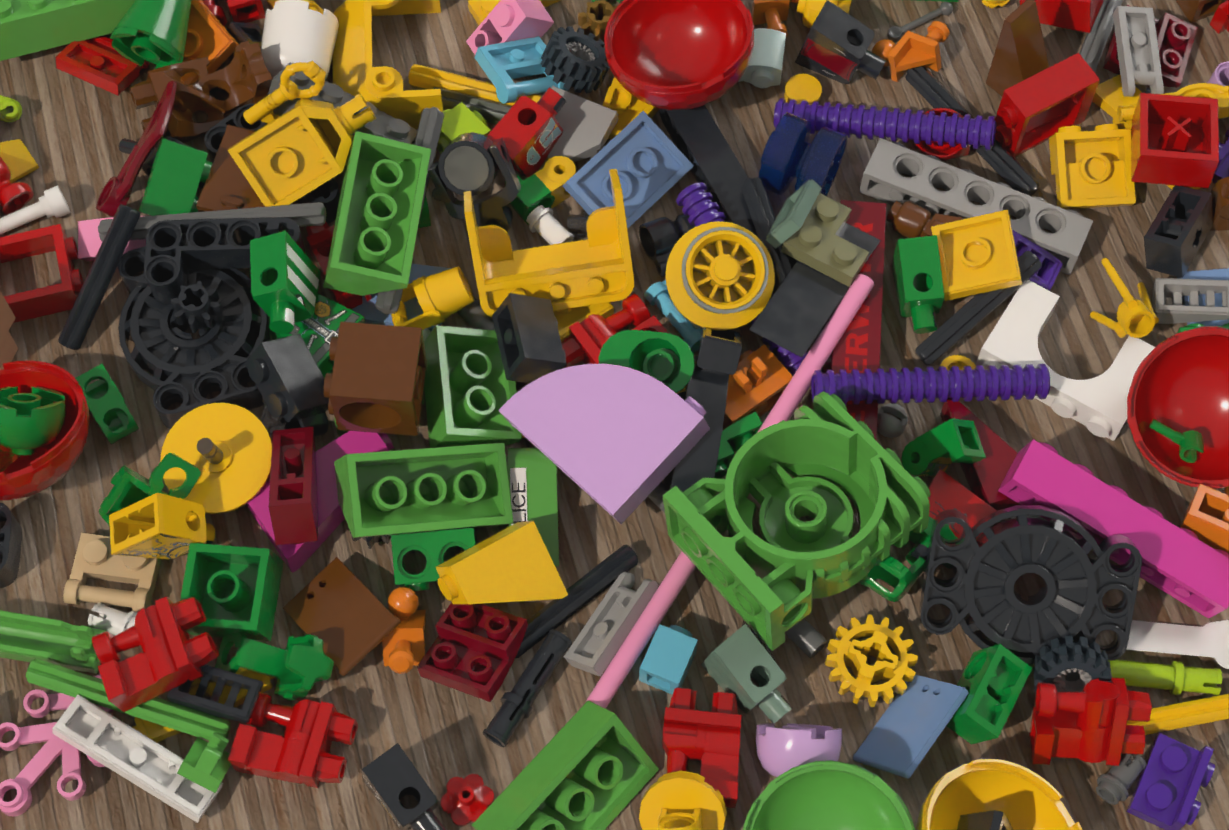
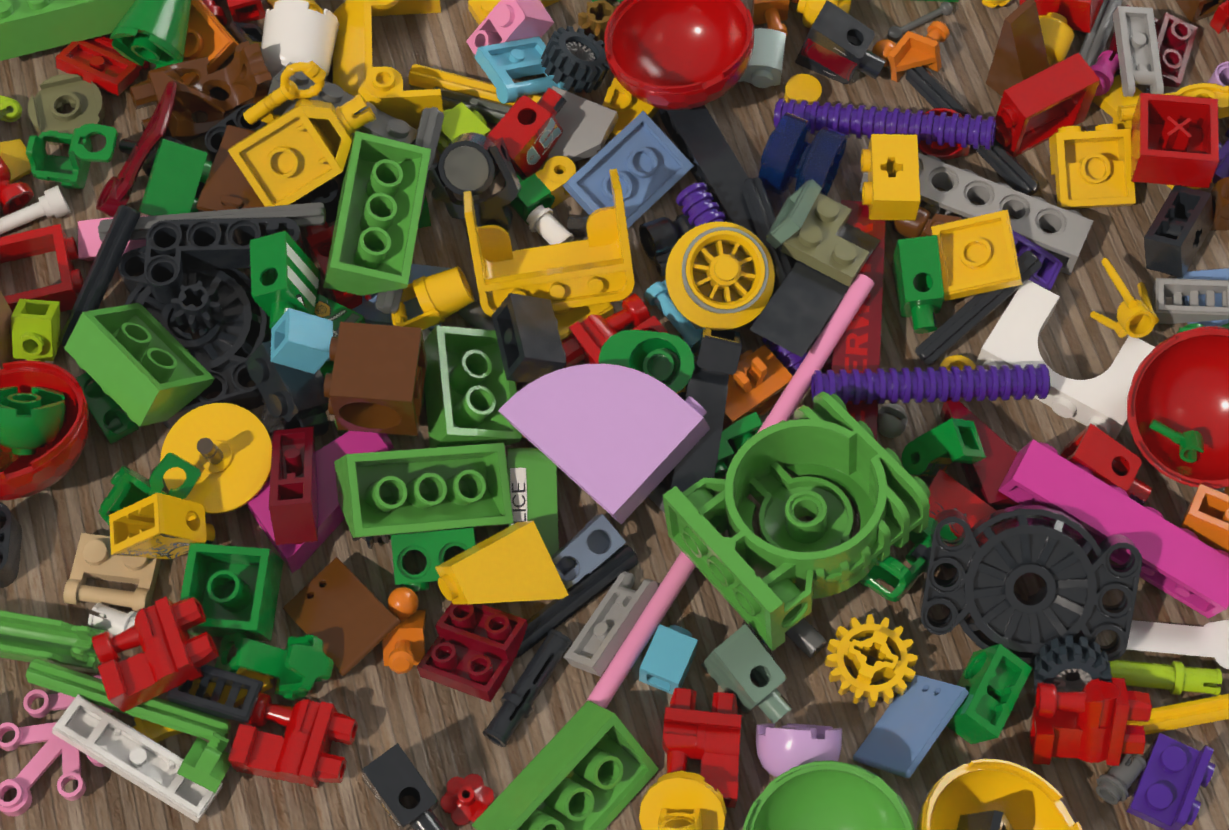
(35, 330): none -> lime brick
(66, 90): none -> olive plate
(73, 169): none -> green piece
(137, 362): none -> bright green slope
(301, 341): none -> medium azure brick
(587, 550): none -> sand blue leg
(892, 177): none -> yellow brick
(1056, 36): none -> yellow head
(1105, 71): none -> dark pink animal
(1108, 461): none -> red torso

